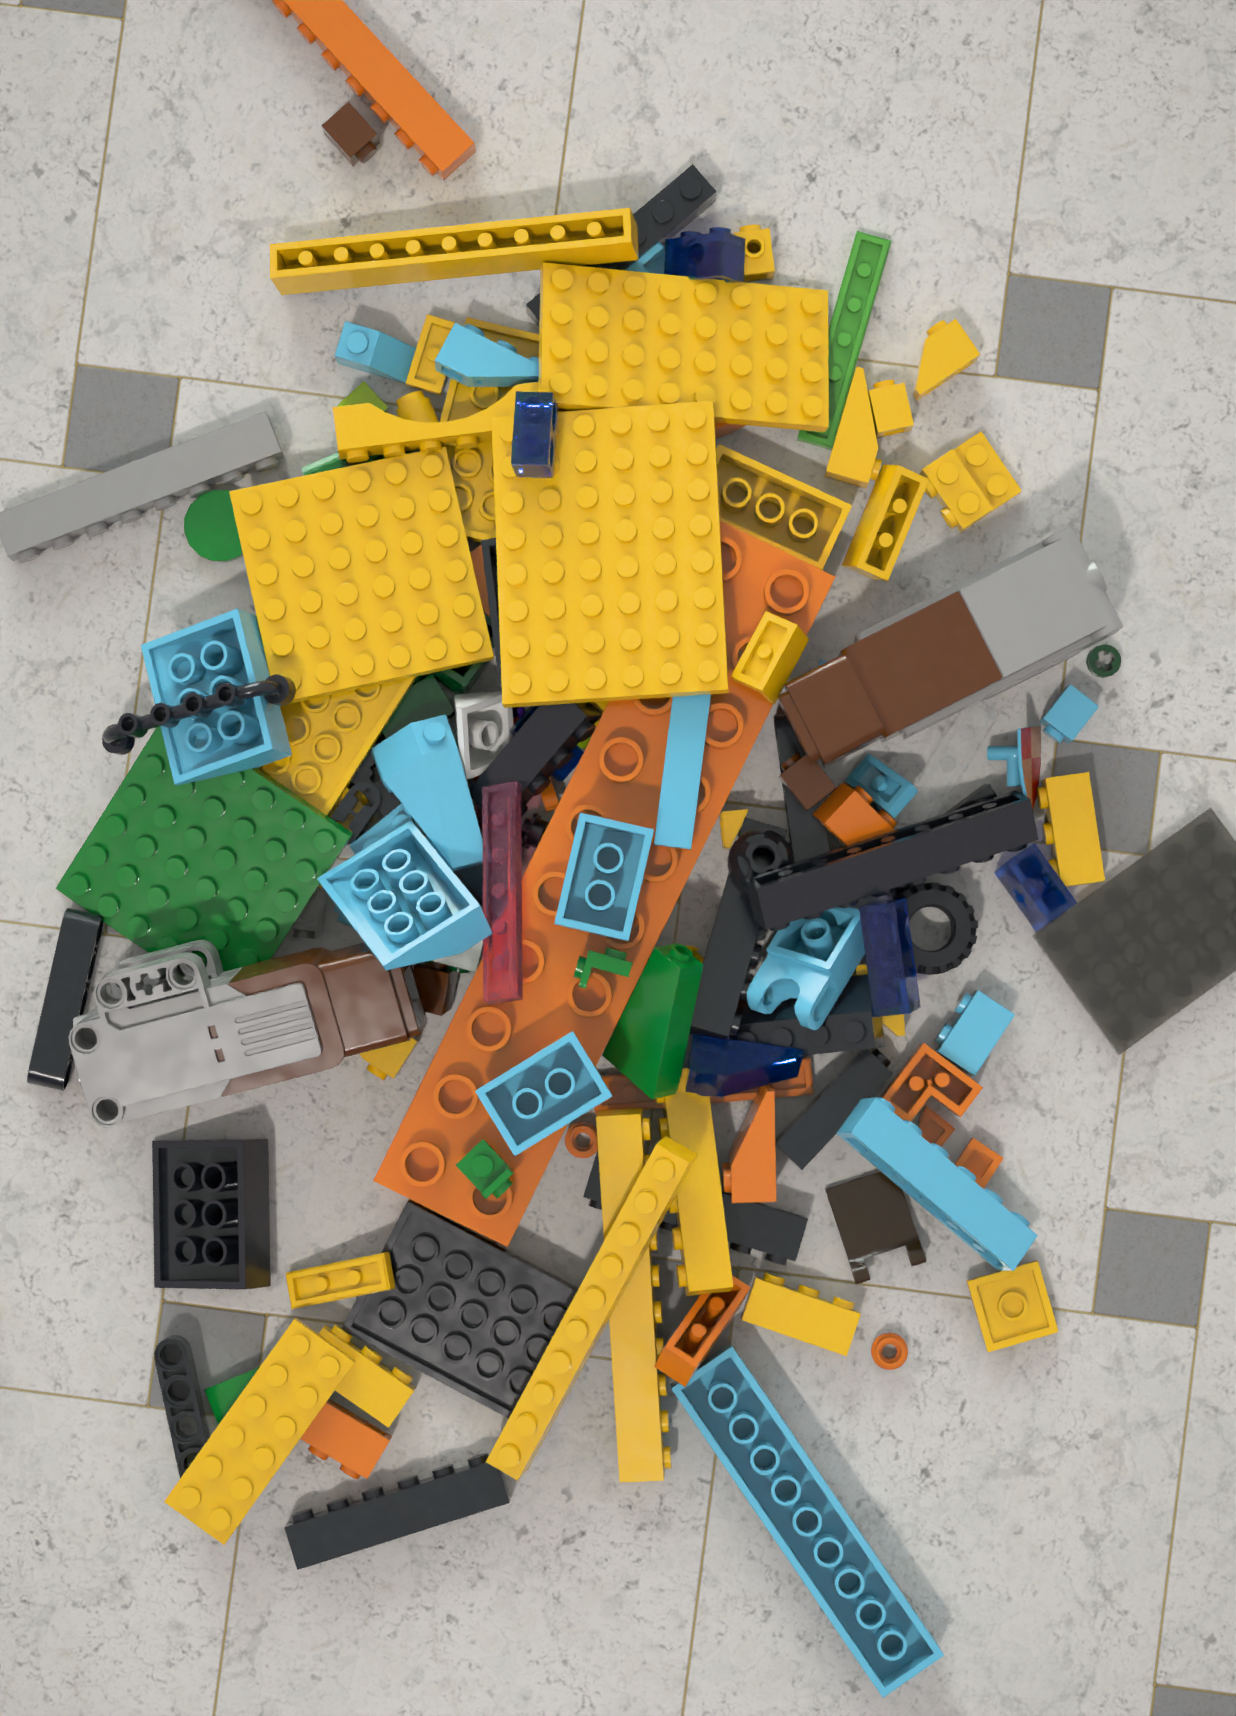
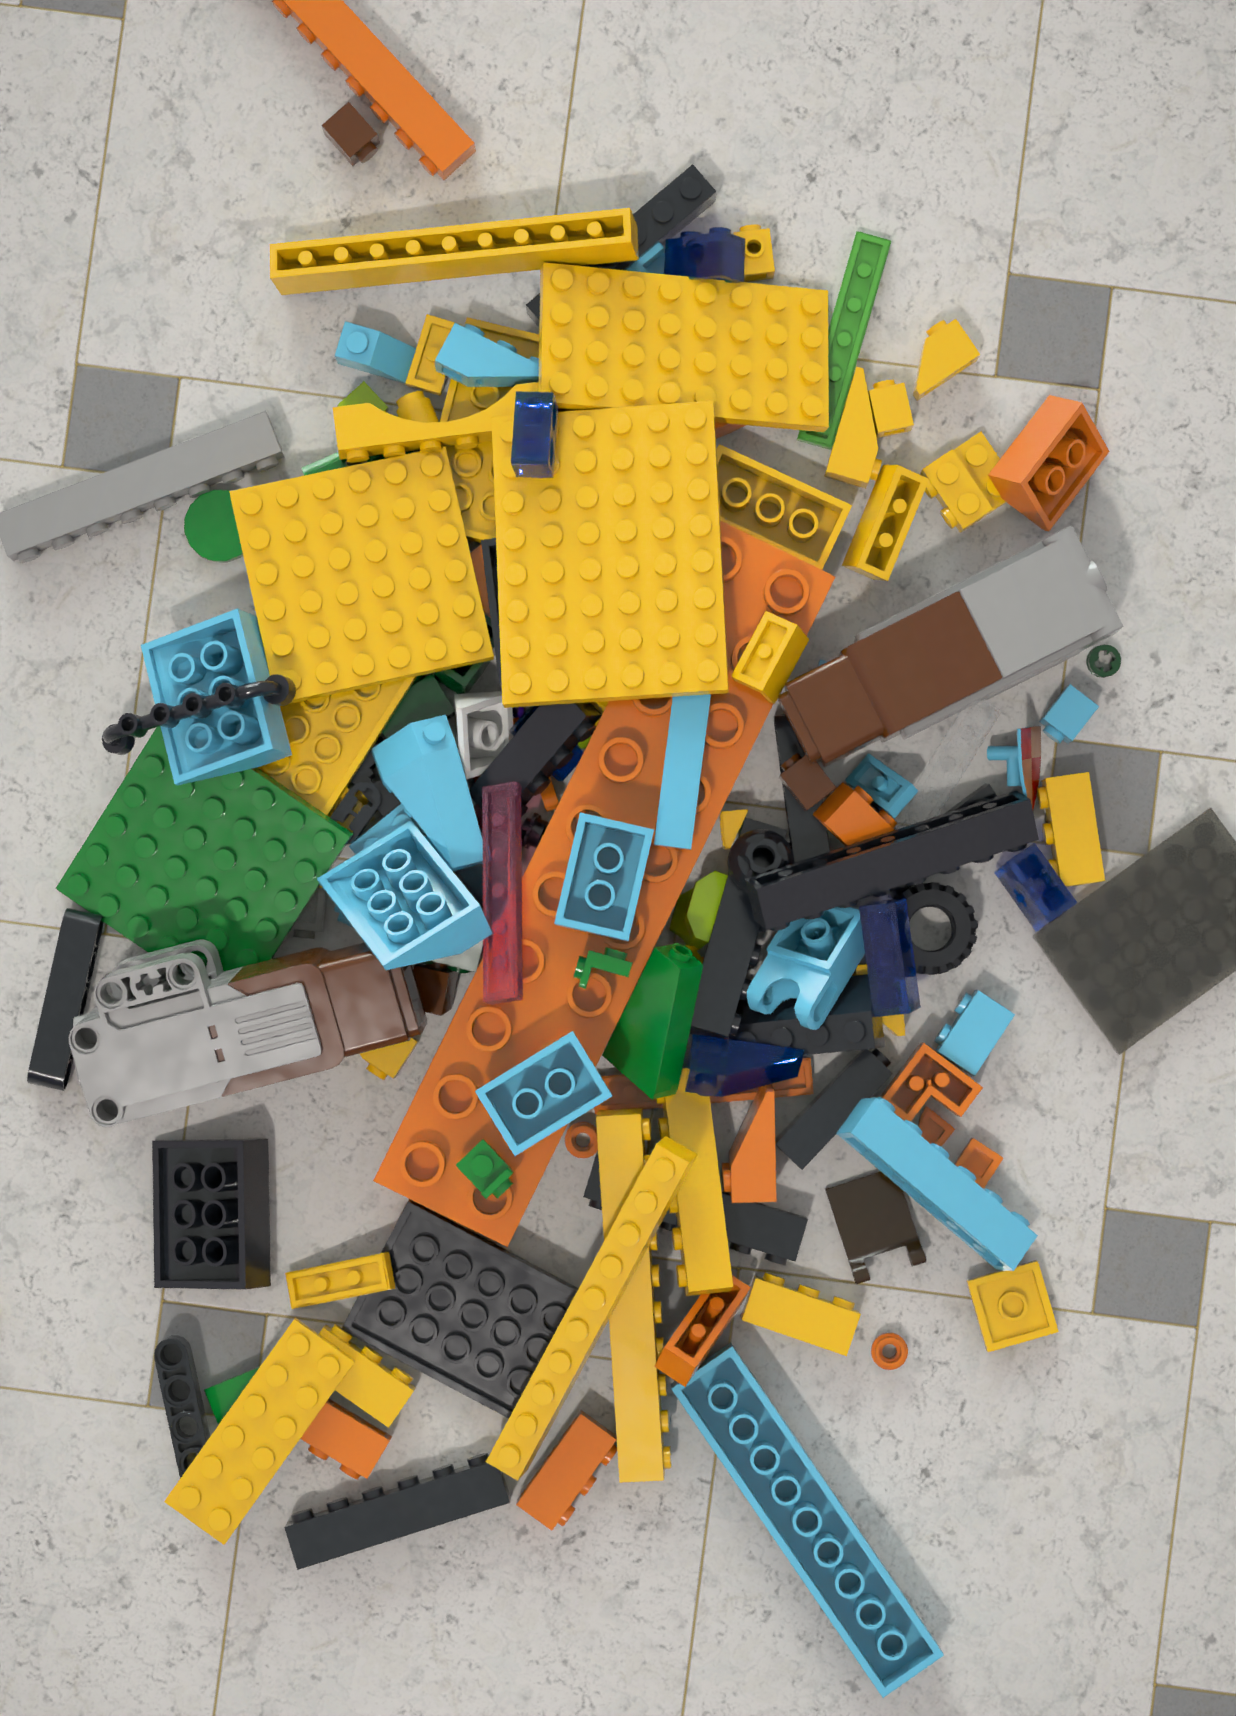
(568, 1471): none -> orange brick
(698, 909): none -> lime slope
(1049, 461): none -> orange slope

